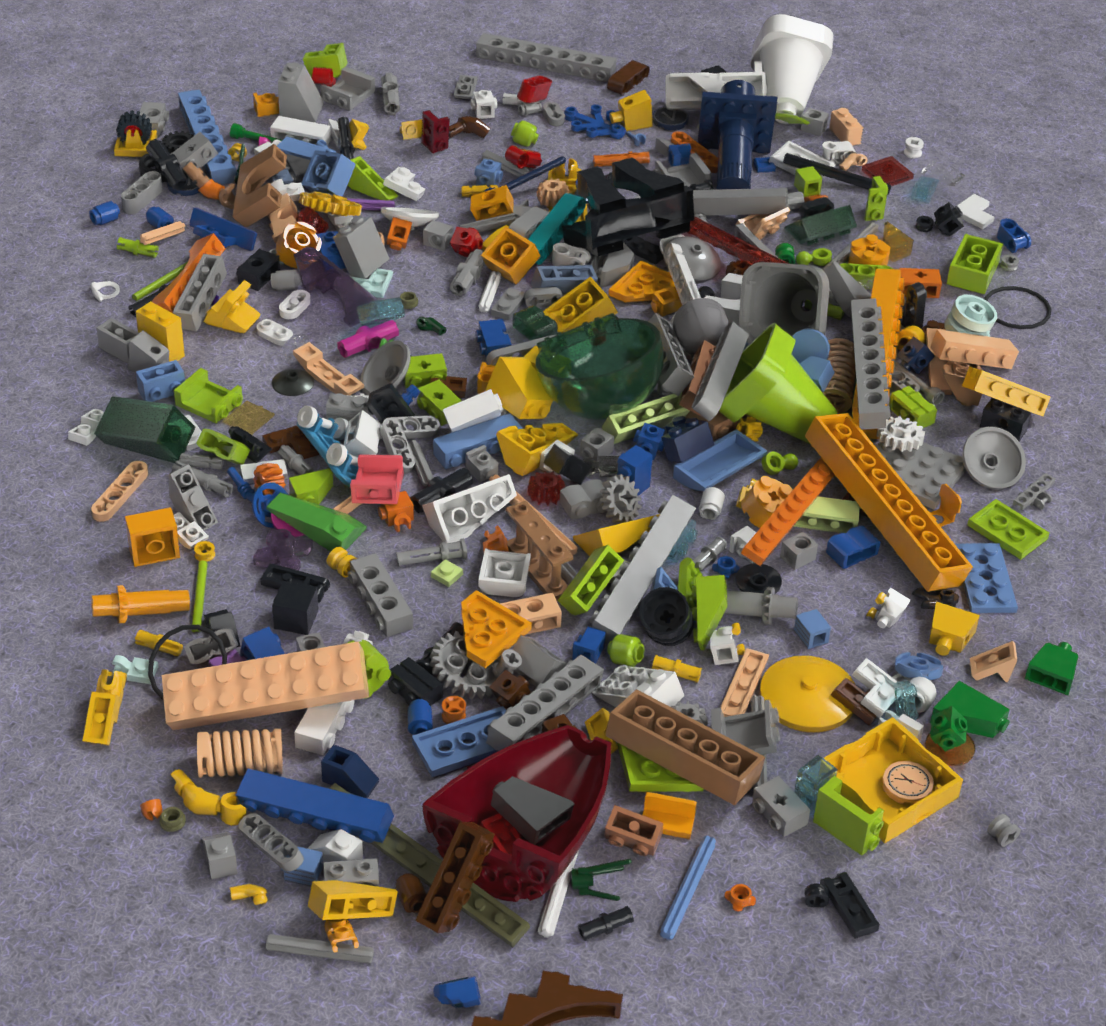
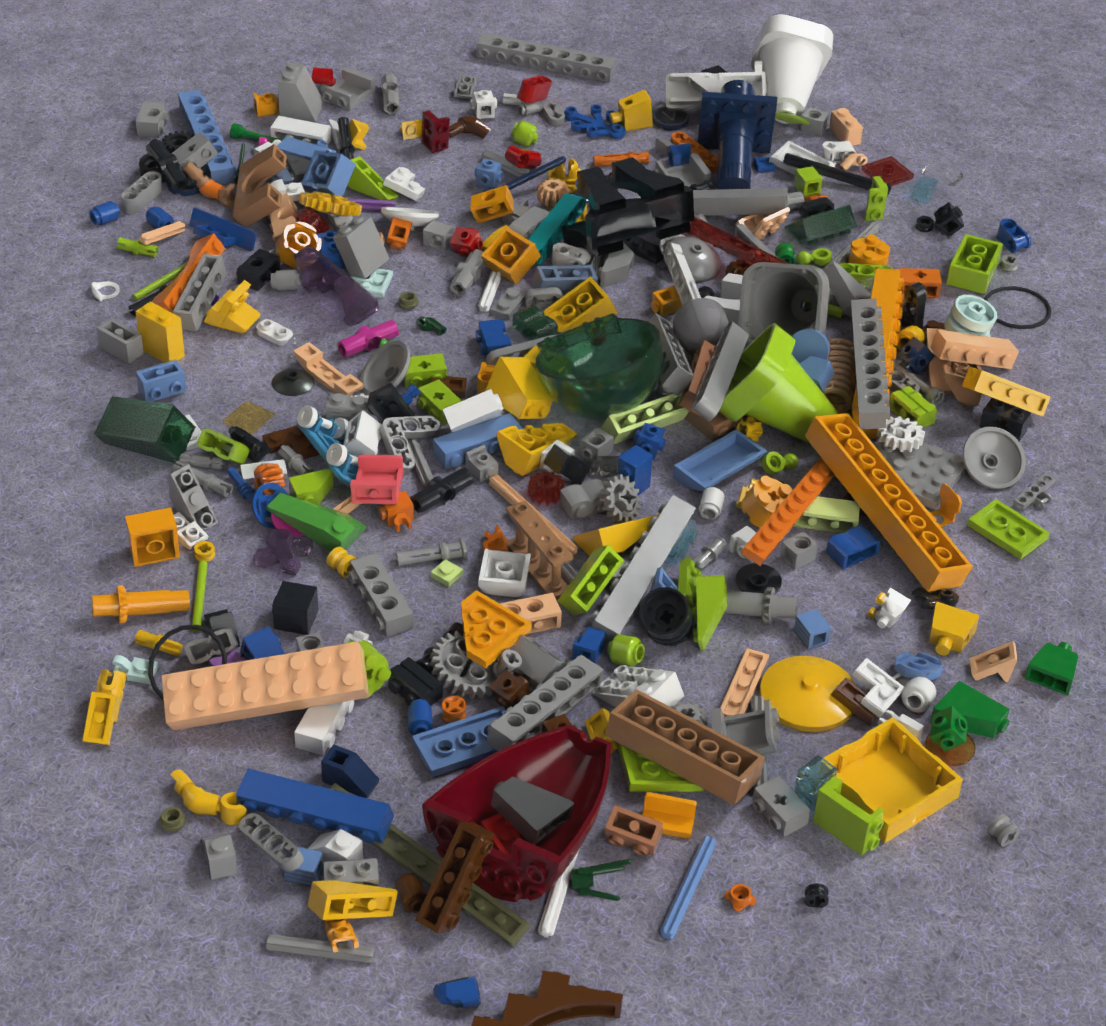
(85, 431): white slope -> none
(116, 489): light nougat beam -> none
(133, 135): plate -> none
(146, 352): light grey torso -> none
(151, 808): orange hinge -> none
(206, 397): lime panel -> none
(232, 151): yellow bush -> none
(239, 755): light nougat piece -> none
(249, 890): yellow arm -> none
(276, 574): black plate -> none
(294, 304): white plate -> none
(331, 57): lime brick -> none
(380, 311): clear light blue brick -> none
(465, 511): white wedge -> none
(466, 191): yellow axle -> none
(491, 223): light grey axle -> none
(605, 923): black pin -> none
(627, 77): reddish brown beam -> none
(637, 138): medium blue hand -> none
(640, 283): light orange plate -> none
(682, 670): yellow pin -> none
(686, 438): dark blue brick -> none
(724, 646): white piece -> none
(726, 566): blue plate -> none
(851, 905): black plate -> none
(899, 243): clear yellow slope -> none
(905, 699): clear light blue plate -> none
(907, 782): light nougat tile -> none
(913, 147): white wheel -> none
(973, 211): white tile -> none
(999, 584): medium blue plate -> none

